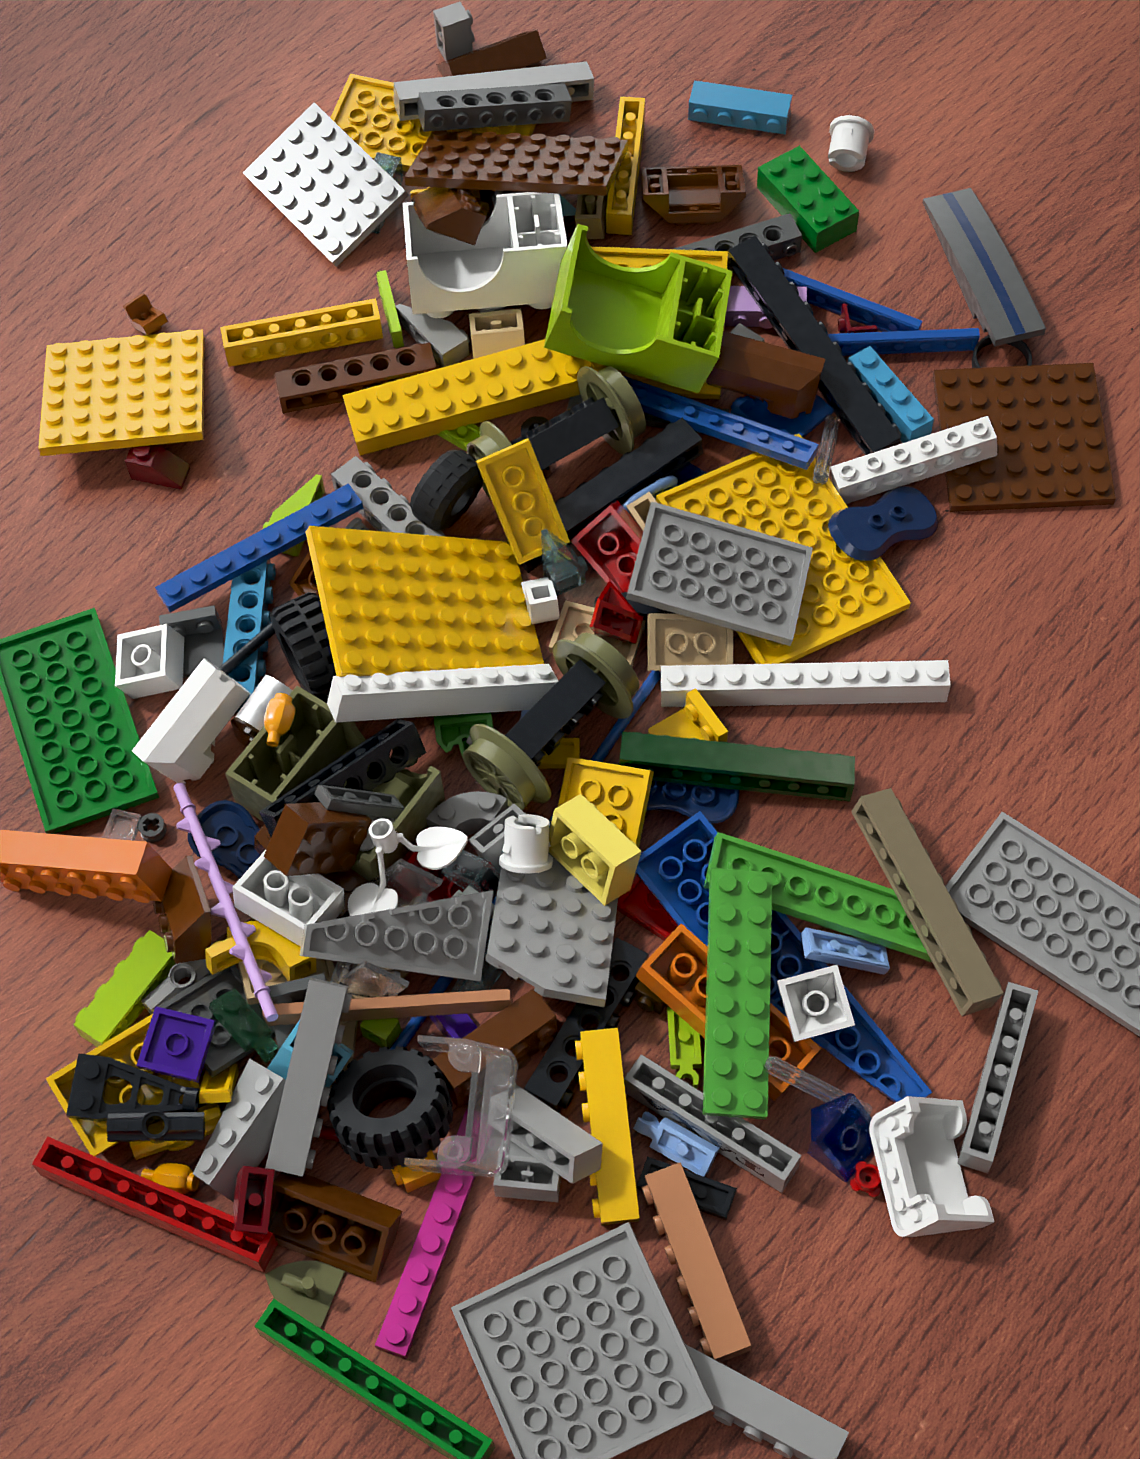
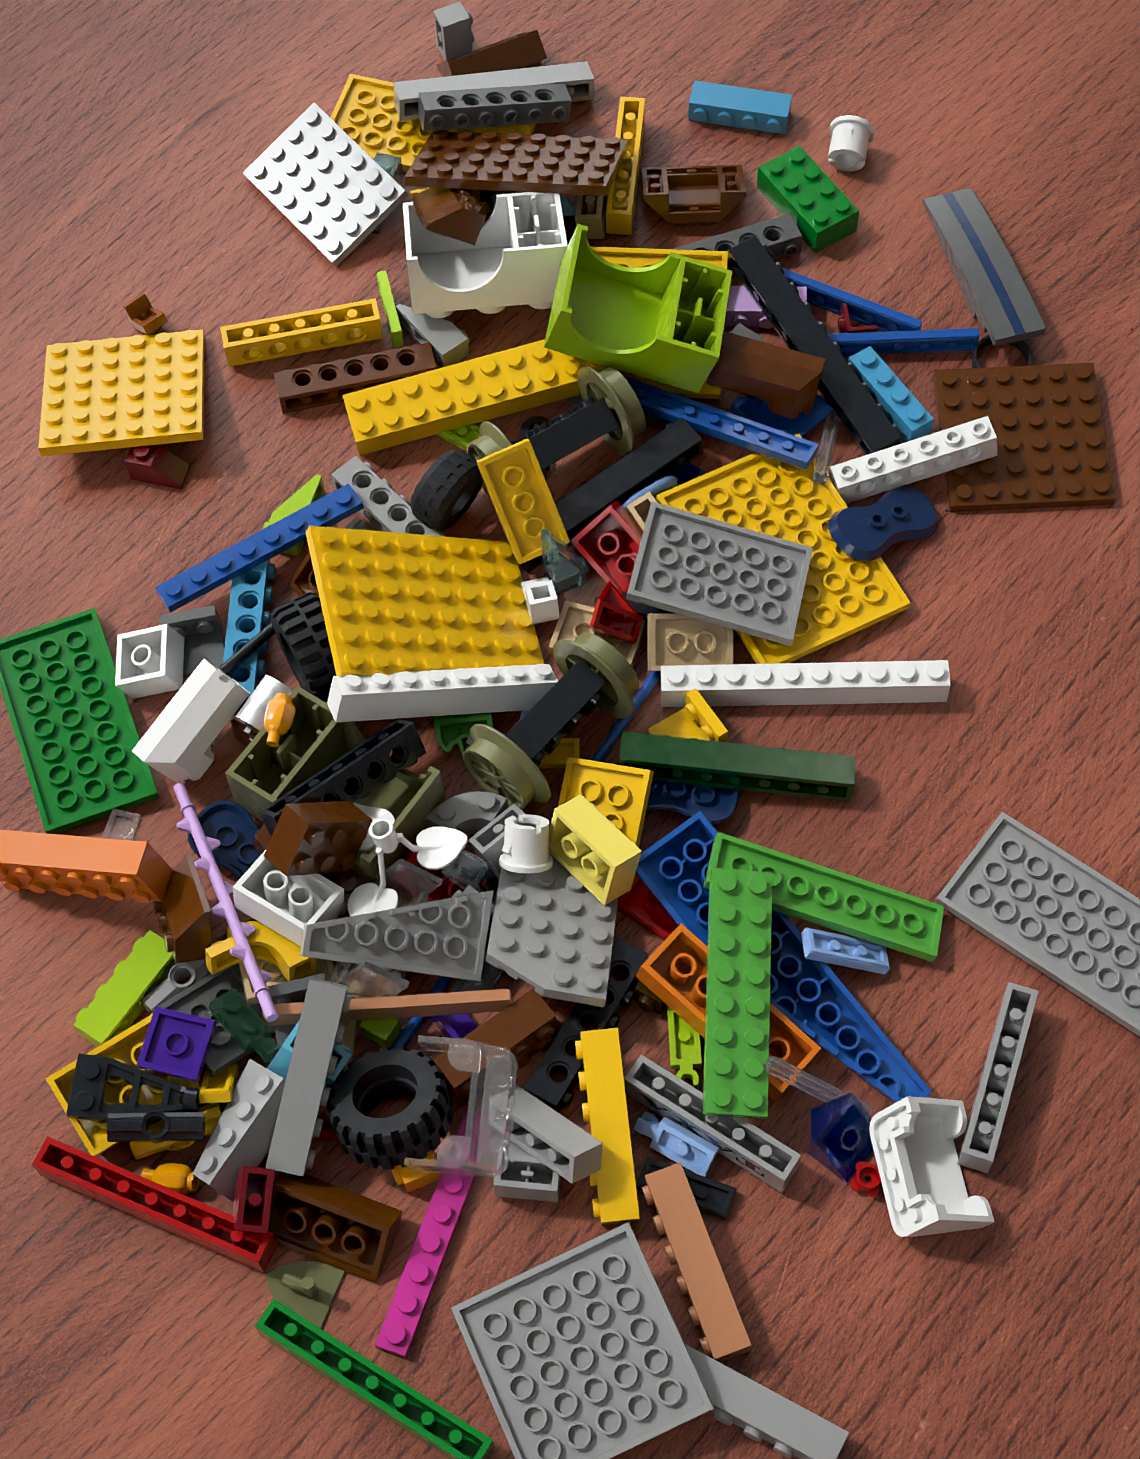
(153, 819): dark grey bush -> none
(359, 801): dark grey tile -> none
(496, 331): tan slope -> none
(815, 1003): white slope -> none
(927, 902): dark tan brick -> none

